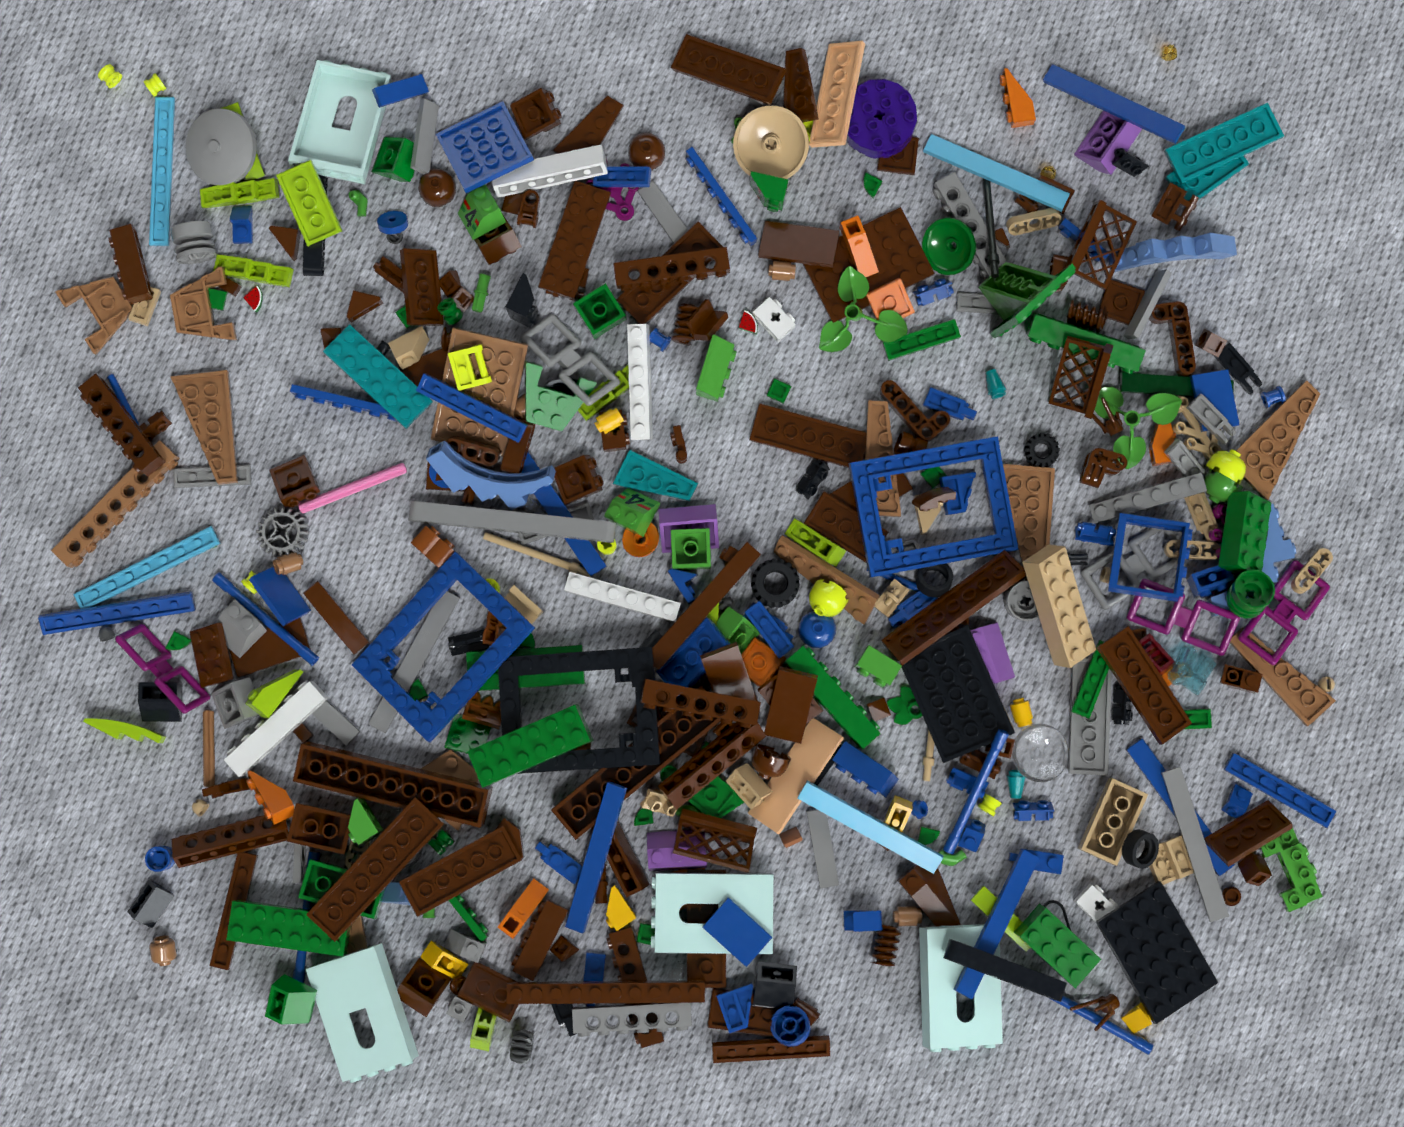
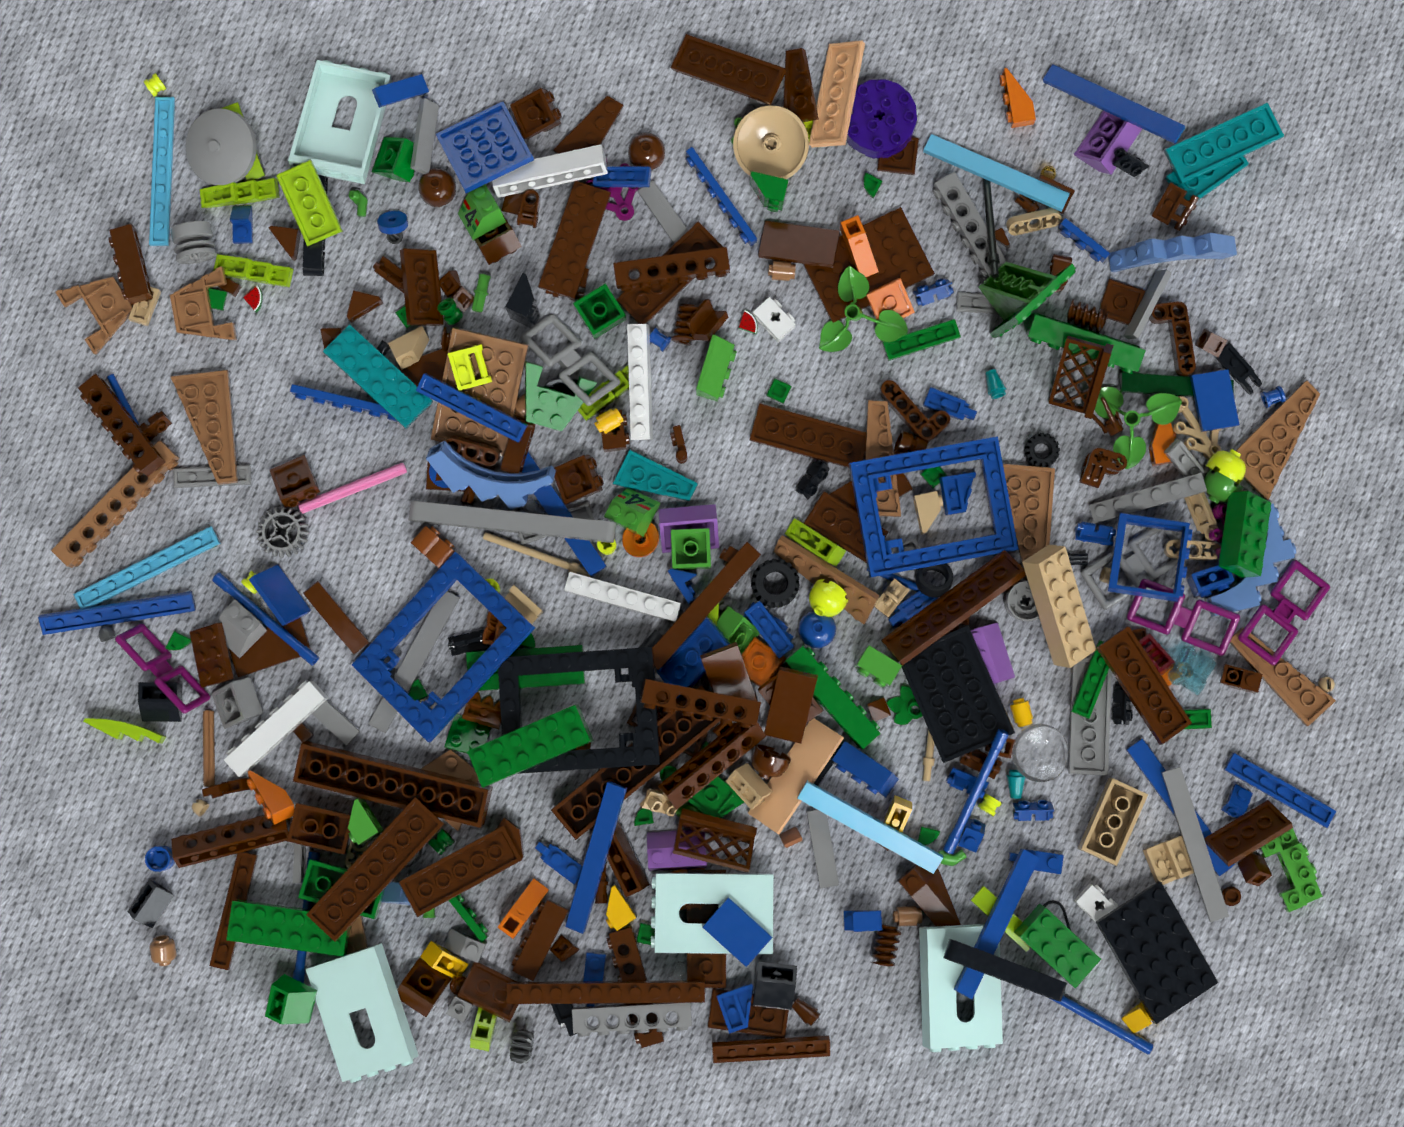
(110, 76): neon yellow wheel -> none
(269, 696): lime slope -> none
(287, 563): medium nougat brick -> none
(790, 1026): blue cylinder -> none
(919, 809): blue plate -> none
(930, 499): reddish brown slope -> none
(939, 248): green dish -> none
(1088, 233): reddish brown fence -> none
(1106, 1005): reddish brown plant -> none
(1131, 844): black tyre -> none
(1169, 53): clear yellow hinge -> none
(1210, 418): light grey hinge -> none
(1257, 587): green wheel -> none
(1303, 573): tan beam -> none

